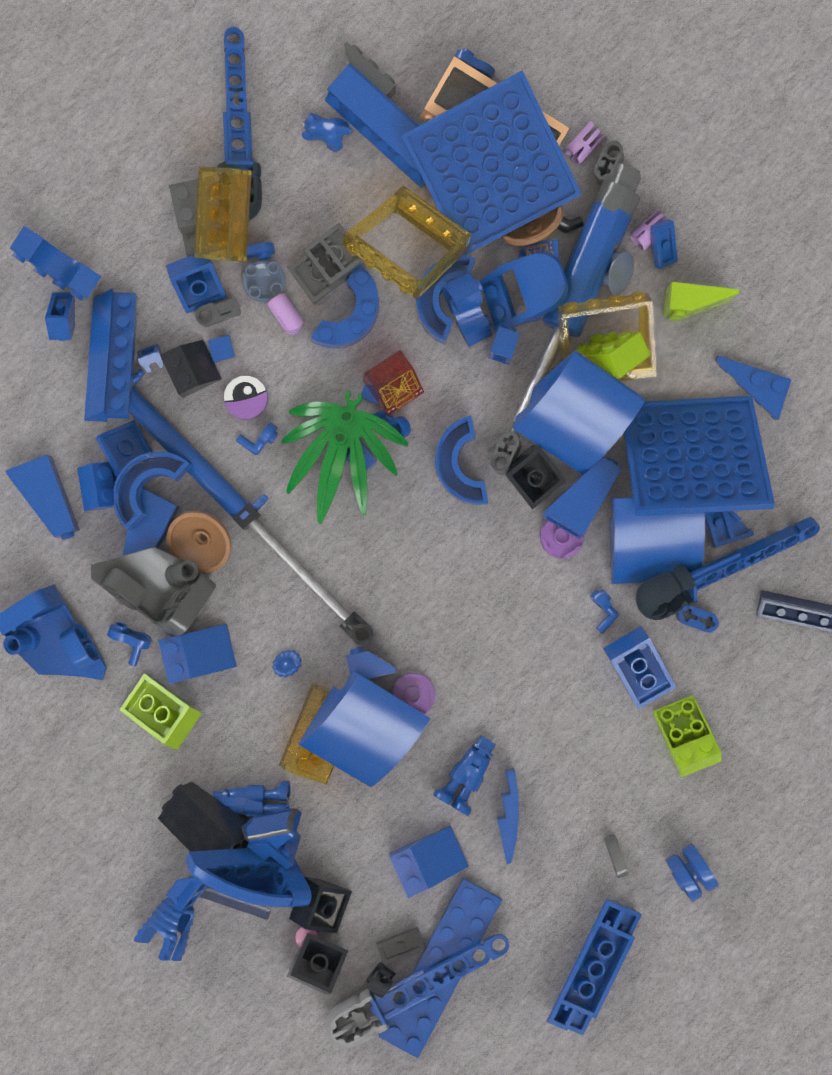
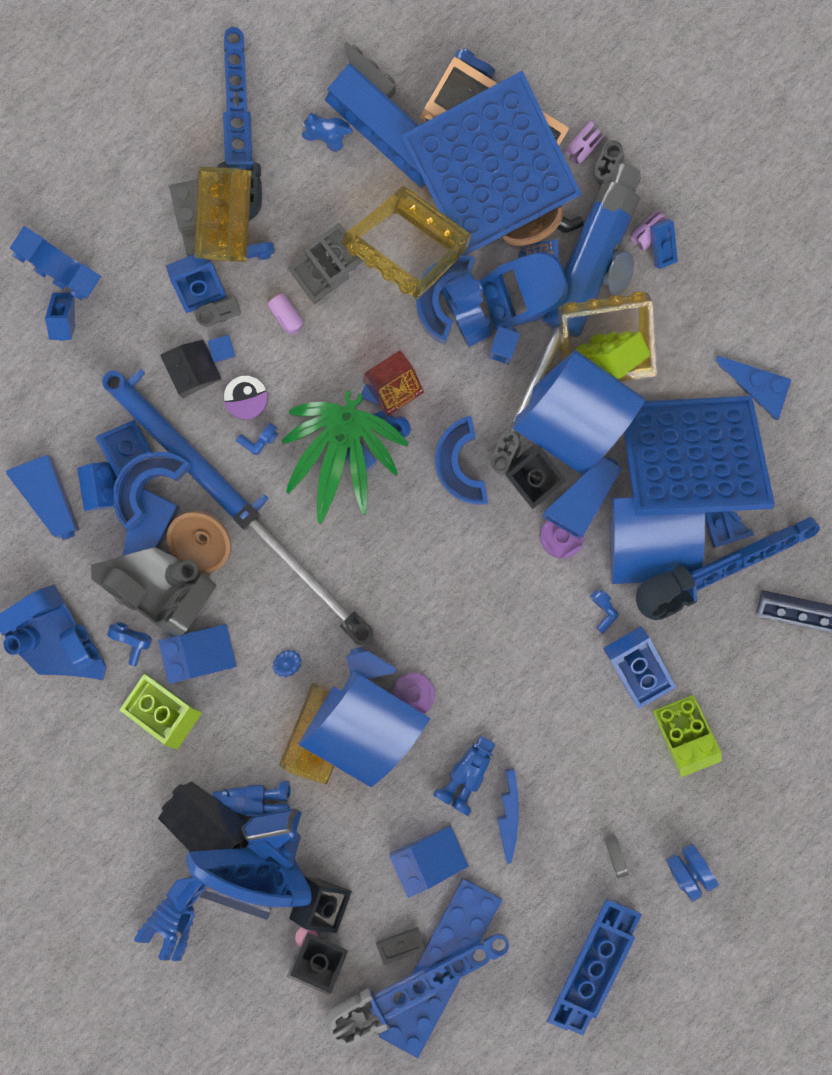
(111, 356): blue slope -> none
(150, 355): tile -> none
(263, 280): sand blue dish -> none
(360, 322): blue brick -> none
(380, 980): black leg -> none
(690, 299): lime slope -> none
(699, 613): blue beam -> none

